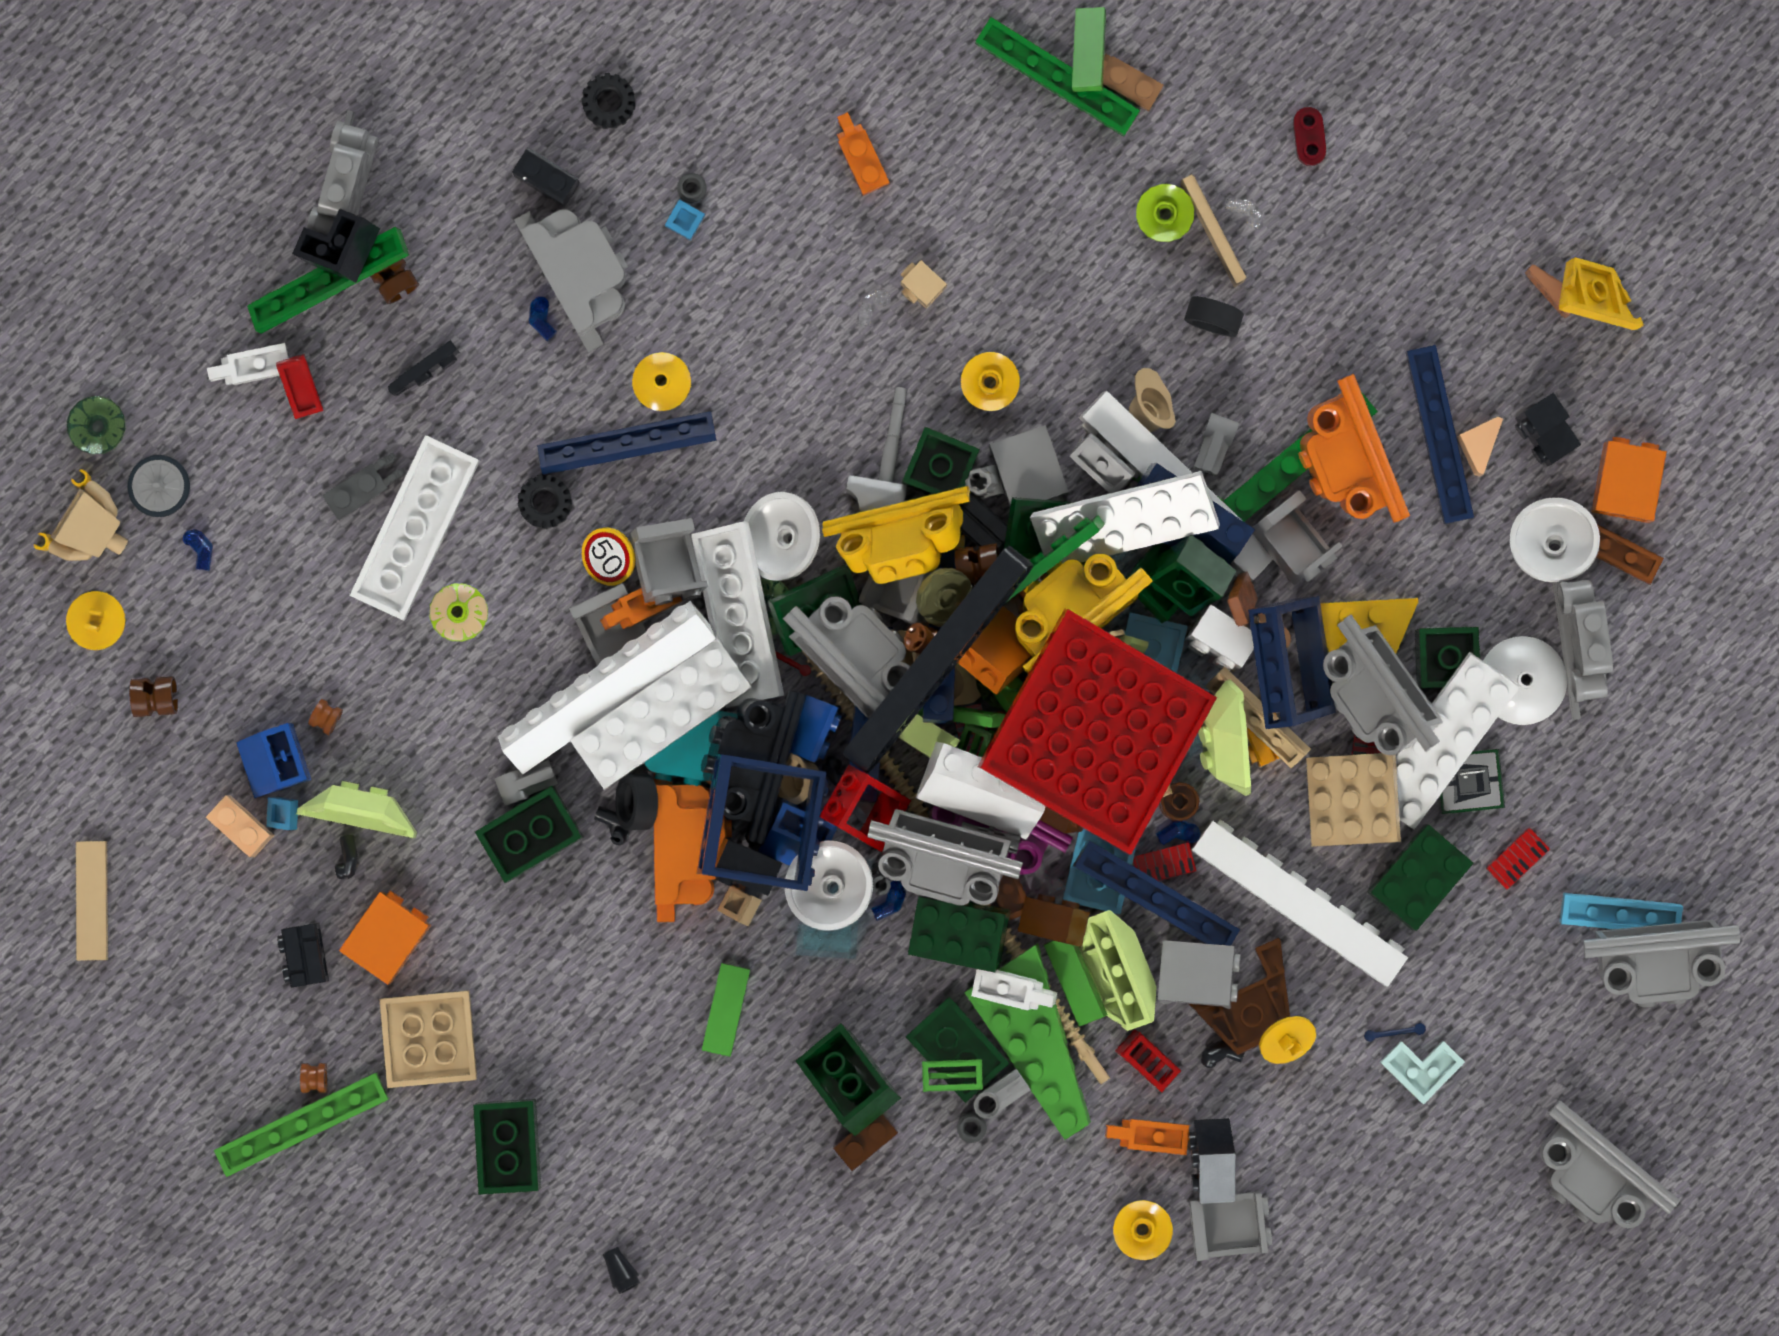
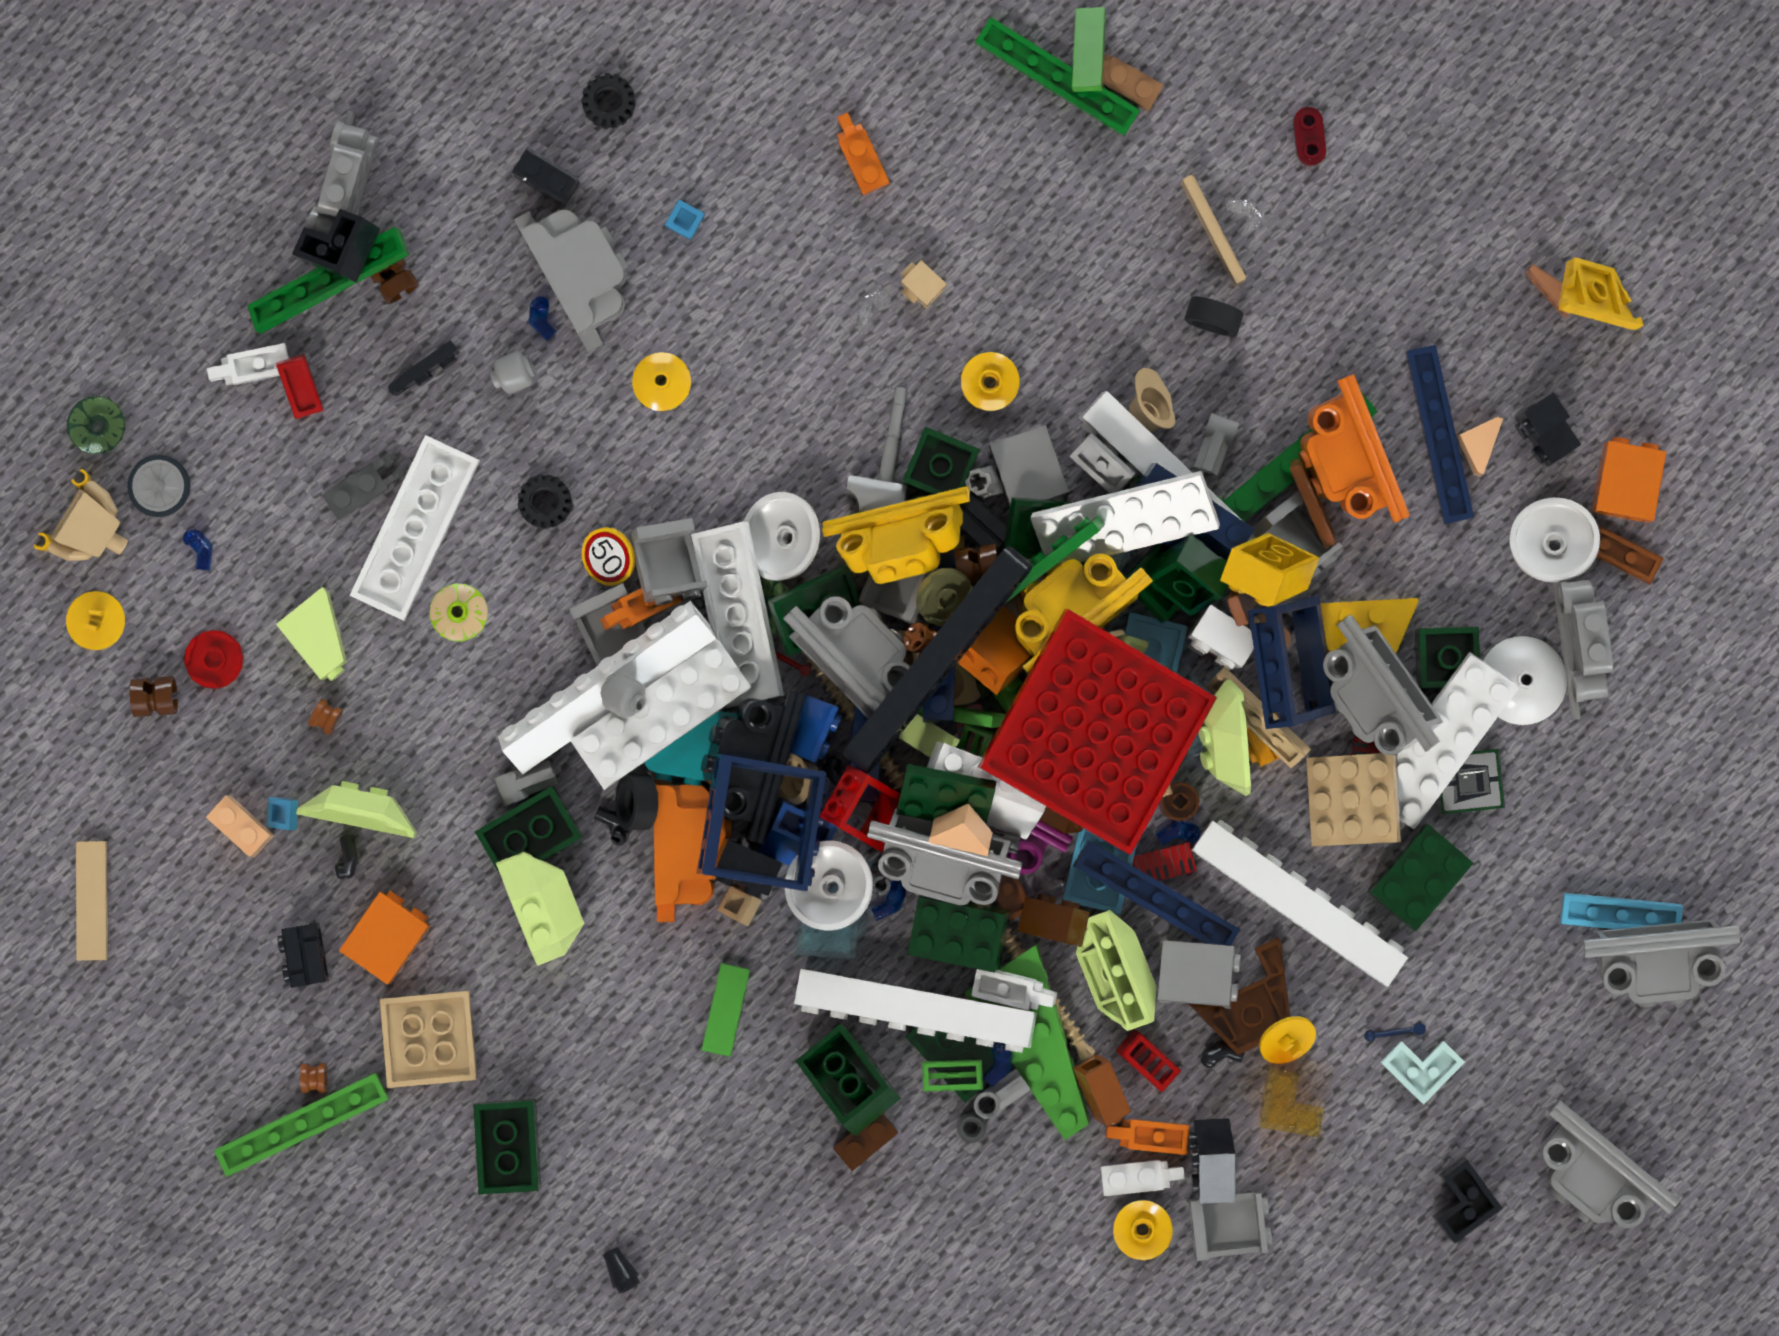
(224, 659): none -> red tile
(273, 760): blue slope -> none
(316, 635): none -> yellowish green slope
(513, 372): none -> light grey head
(541, 905): none -> yellowish green wedge
(623, 695): none -> light grey head
(626, 442): dark blue plate -> none
(691, 178): dark grey plate -> none
(915, 1008): none -> white brick
(935, 792): none -> dark green plate
(962, 831): none -> light nougat slope
(1001, 1066): none -> clear blue arm
(1076, 982): bright green tile -> none
(1102, 1090): none -> dark orange brick
(1138, 1177): none -> white hinge
(1165, 197): lime dish -> none
(1269, 569): none -> yellow brick
(1279, 1108): none -> clear yellow brick
(1313, 503): none -> dark orange tile
(1472, 1204): none -> black brick
(1517, 858): red tile -> none

